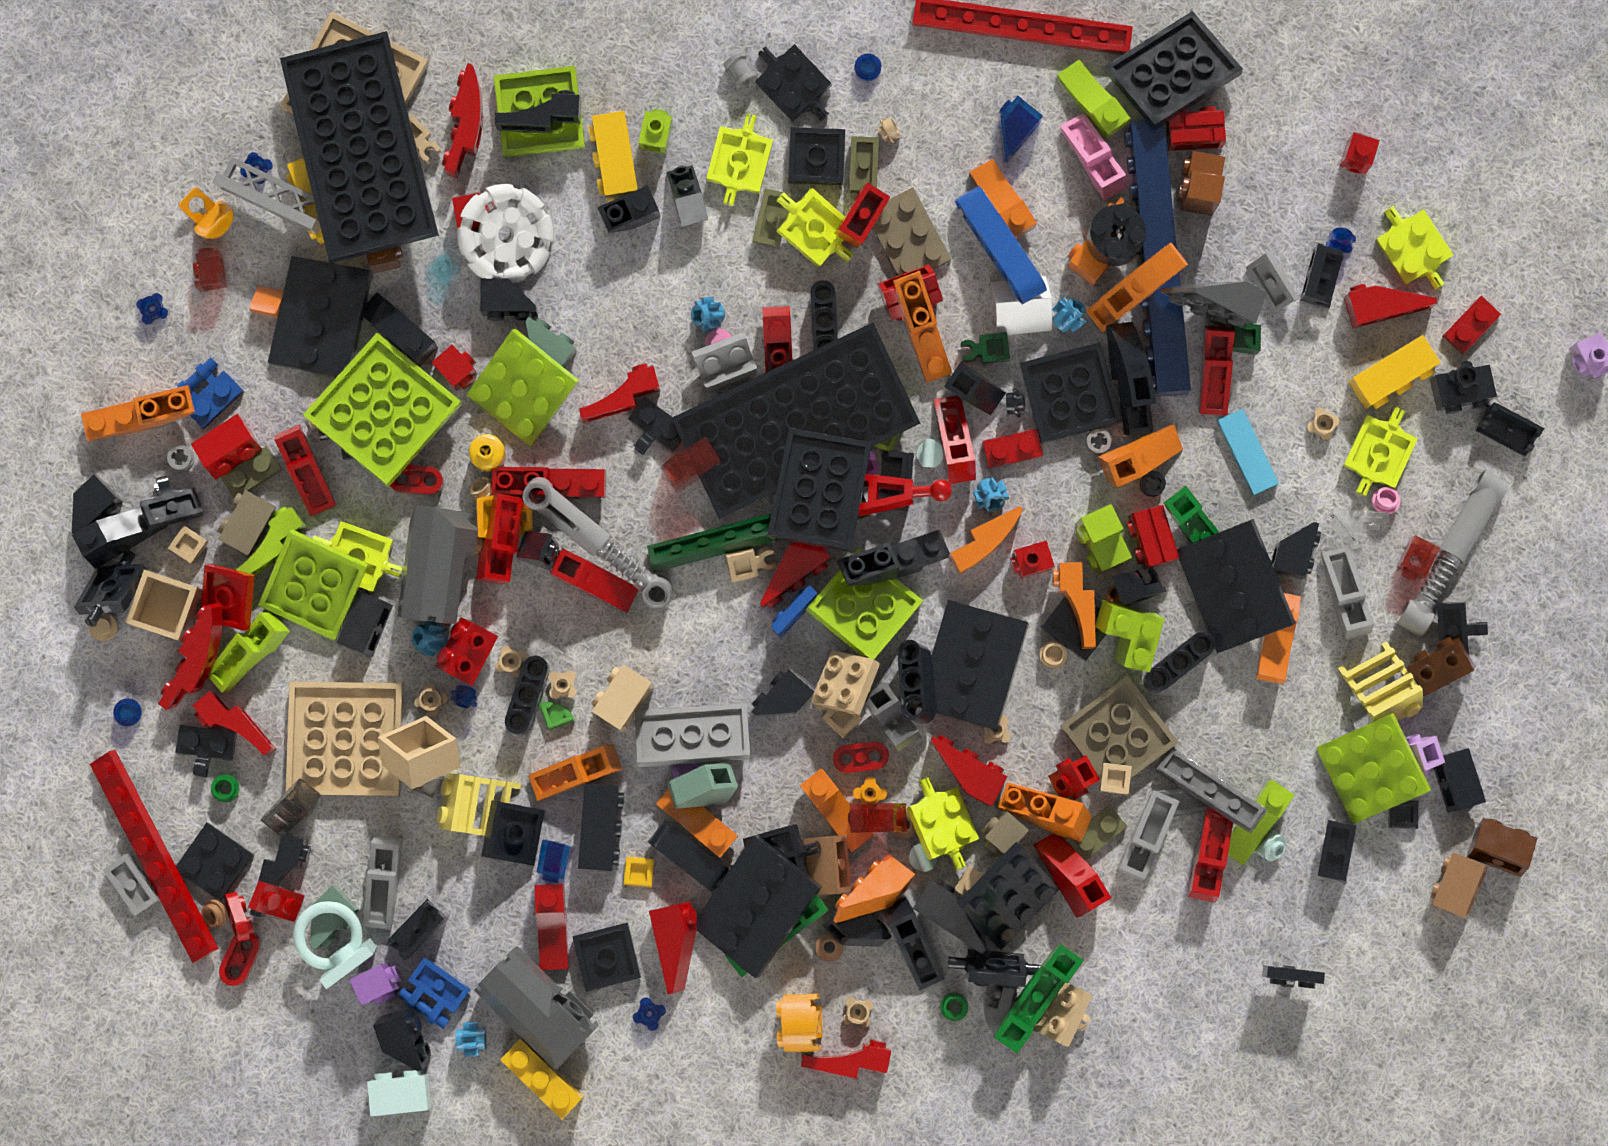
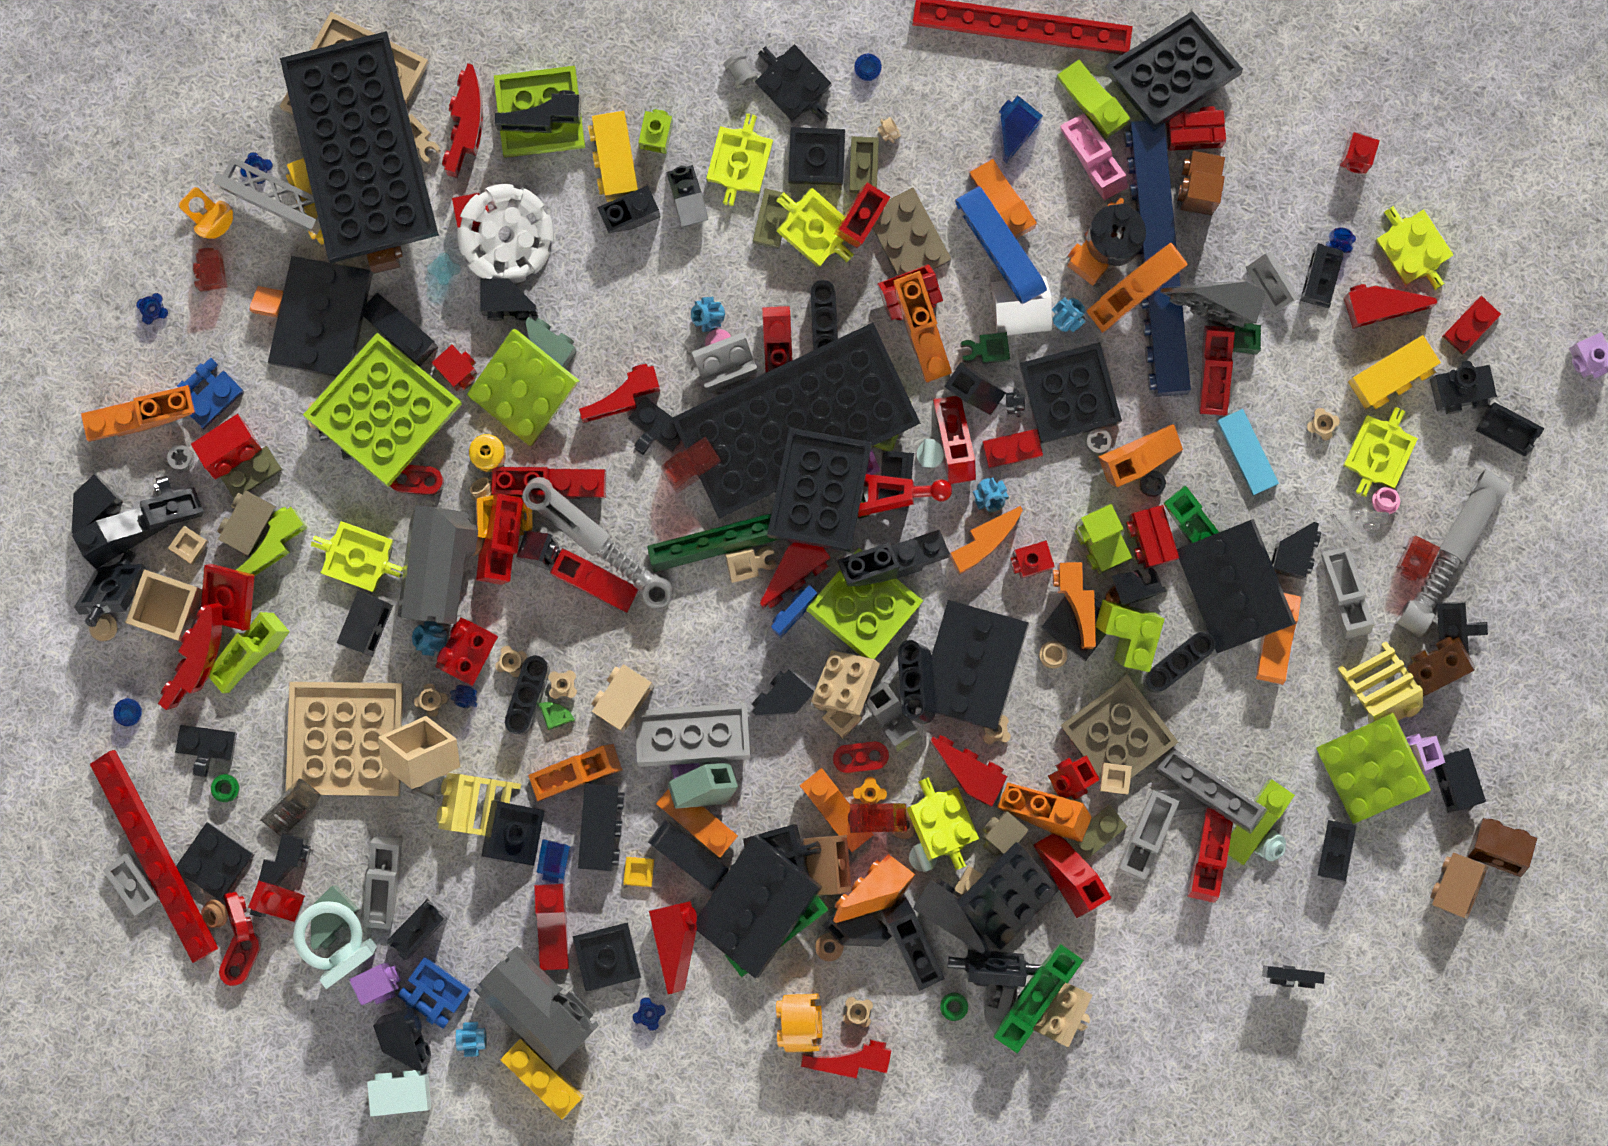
(214, 712): red slope -> none
(304, 470): red slope -> none
(313, 584): lime plate -> none
(1134, 377): black slope -> none
(1404, 815): black tile -> none

